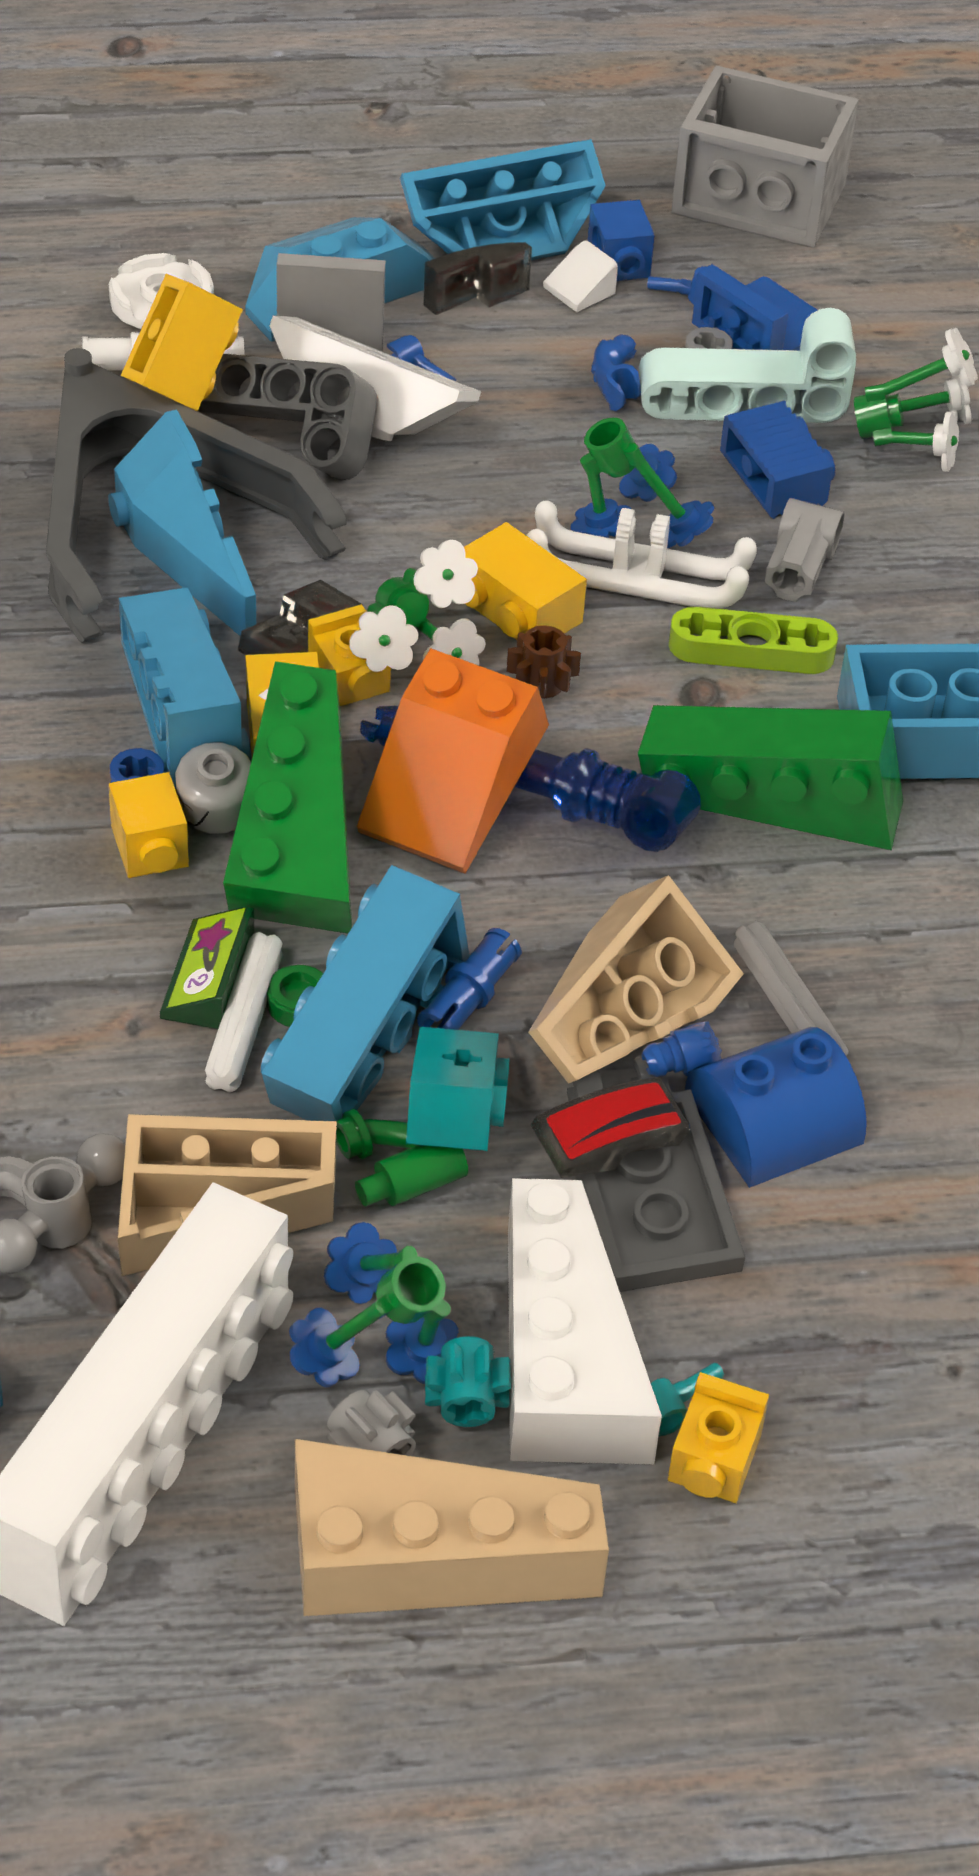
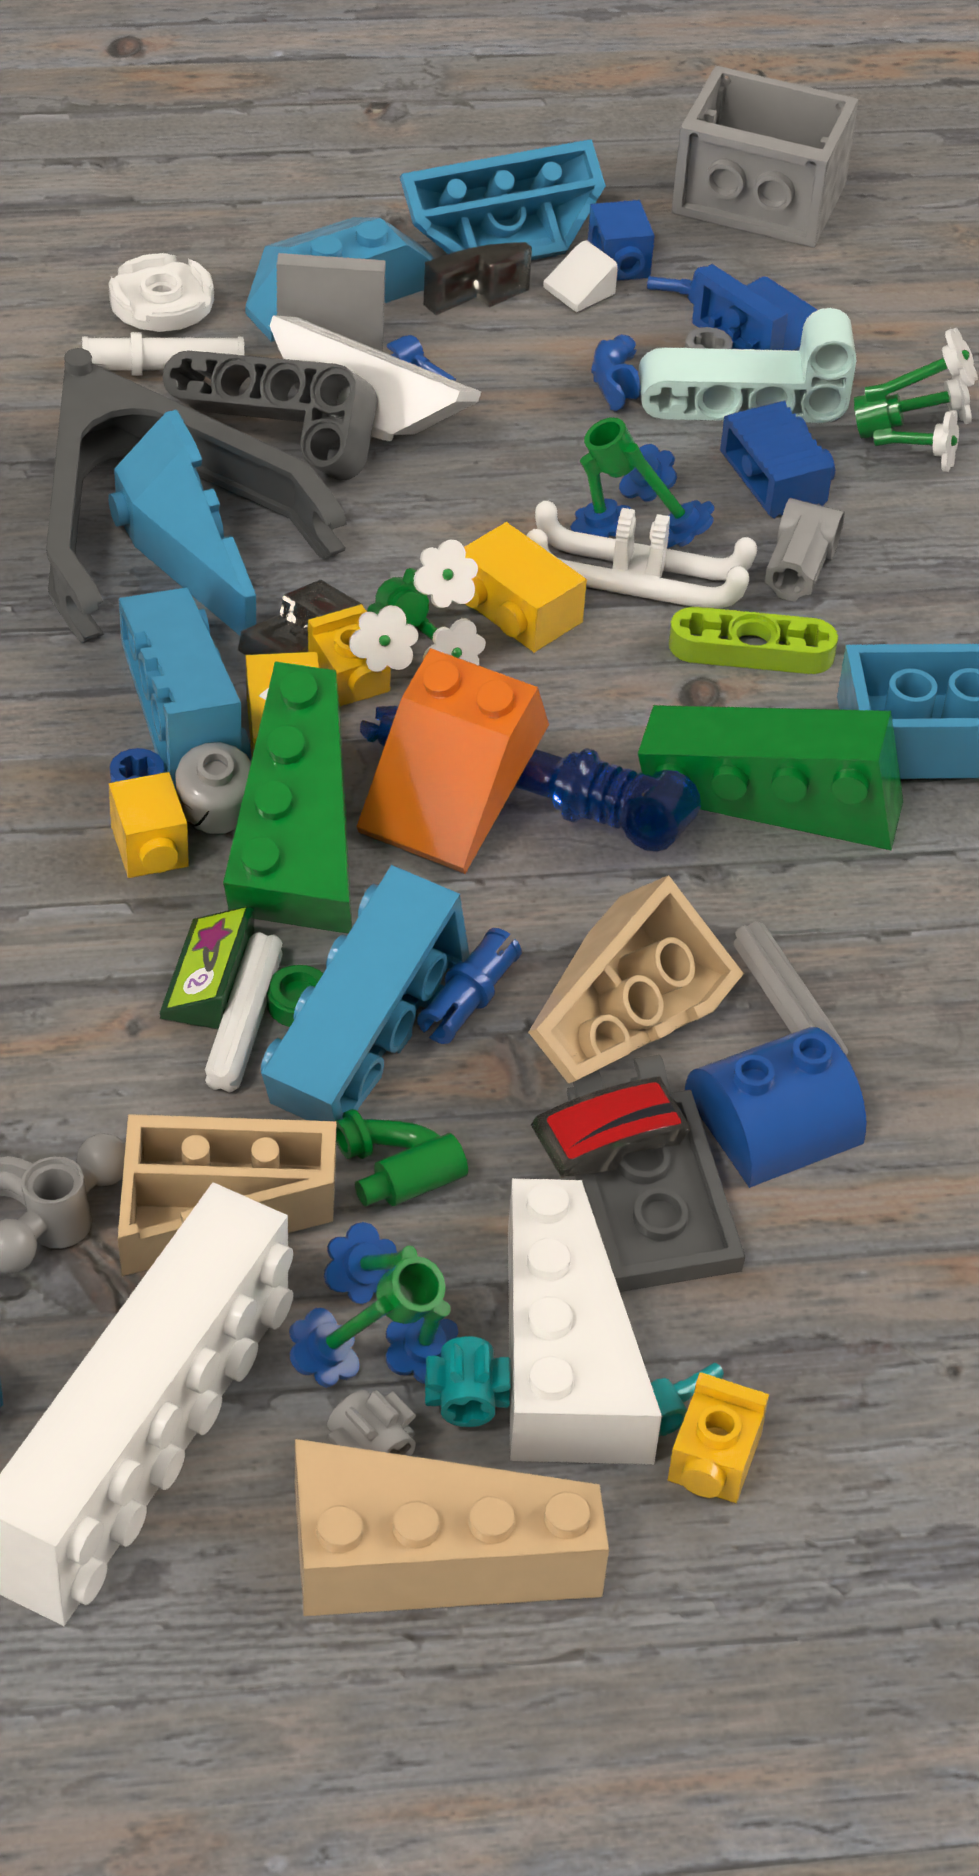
(182, 342): yellow brick -> none
(456, 1089): teal brick -> none
(544, 660): reddish brown gear -> none
(683, 1050): blue piece -> none

